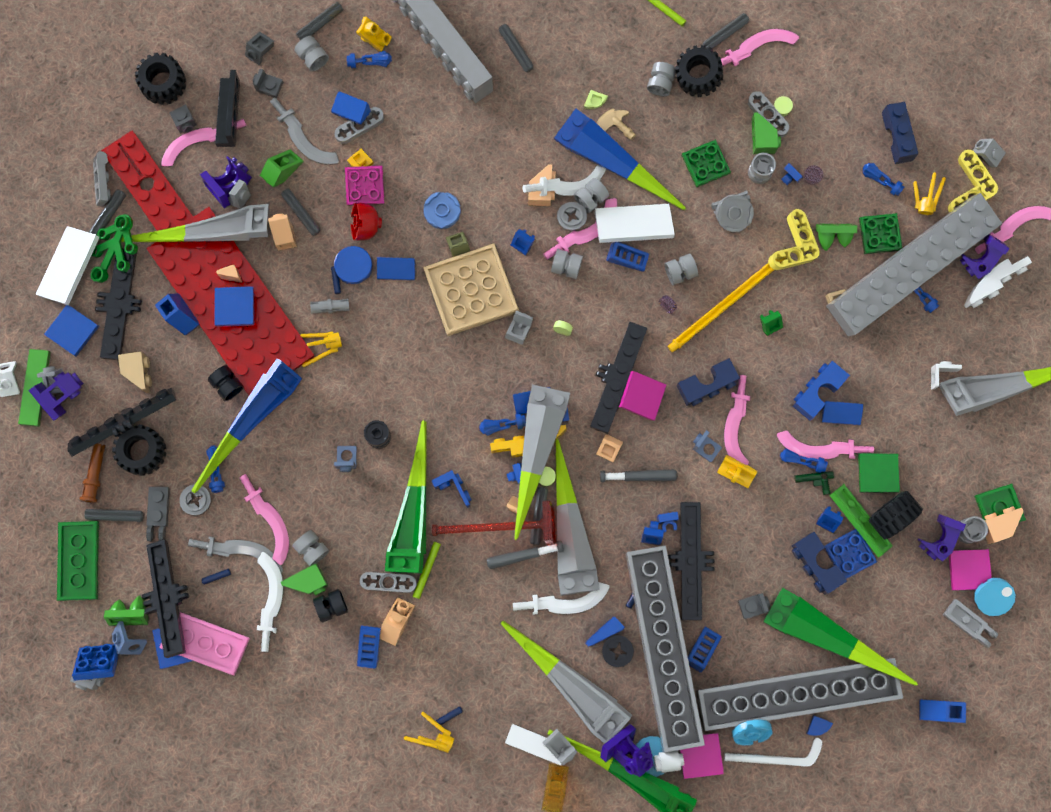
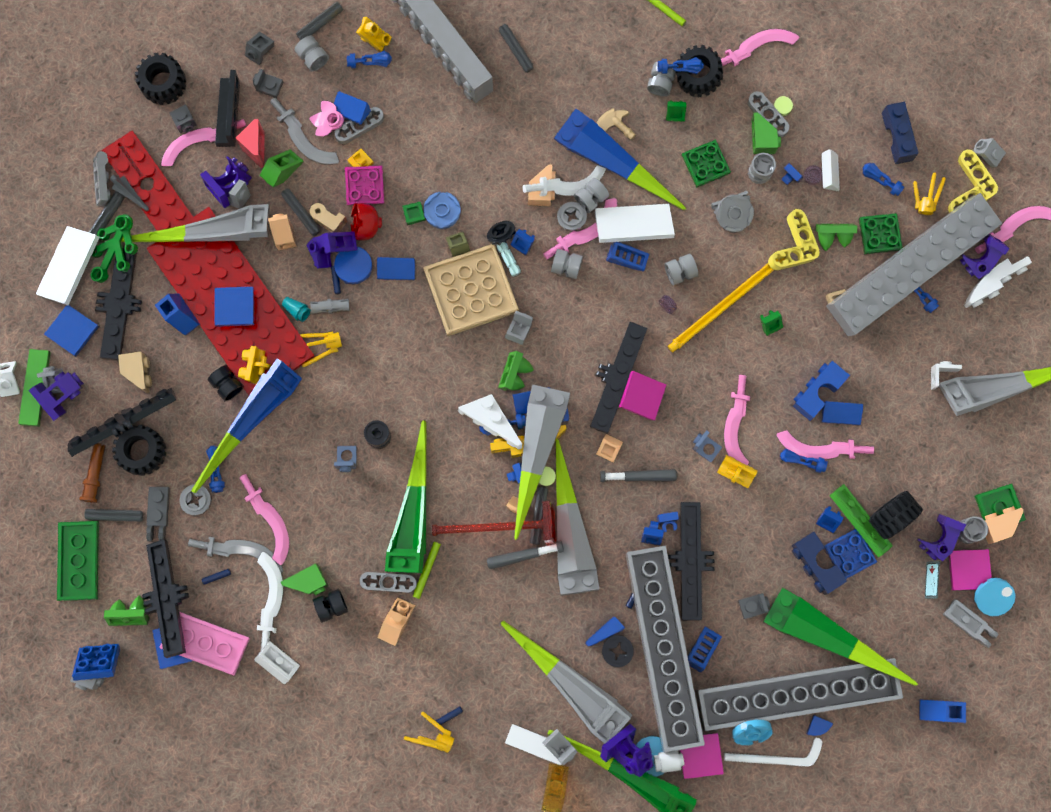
(123, 187): none -> dark grey piece
(123, 643): sand blue bracket -> none
(229, 273): light nougat slope -> none
(253, 142): none -> coral slope
(255, 366): none -> yellow hips
(277, 662): none -> white slope
(297, 309): none -> teal cone
(310, 548): light grey wheel -> none
(322, 246): none -> dark purple tile
(325, 119): none -> bright pink plate
(326, 219): none -> tan leg
(365, 658): blue slope -> none
(413, 213): none -> green tile
(444, 482): blue bracket -> none
(490, 416): none -> white wing
(505, 230): none -> black gear
(509, 259): none -> light aqua axle
(514, 364): none -> bright green tile
(563, 328): yellowish green tile -> none
(564, 606): white sword -> none
(595, 99): yellowish green tile -> none
(676, 111): none -> green tile
(693, 65): none -> blue piece
(724, 377): dark blue arch -> none
(726, 31): dark grey axle -> none
(817, 480): dark green hose -> none
(830, 170): none -> white slope
(878, 473): green tile -> none
(932, 579): none -> clear light blue sticker

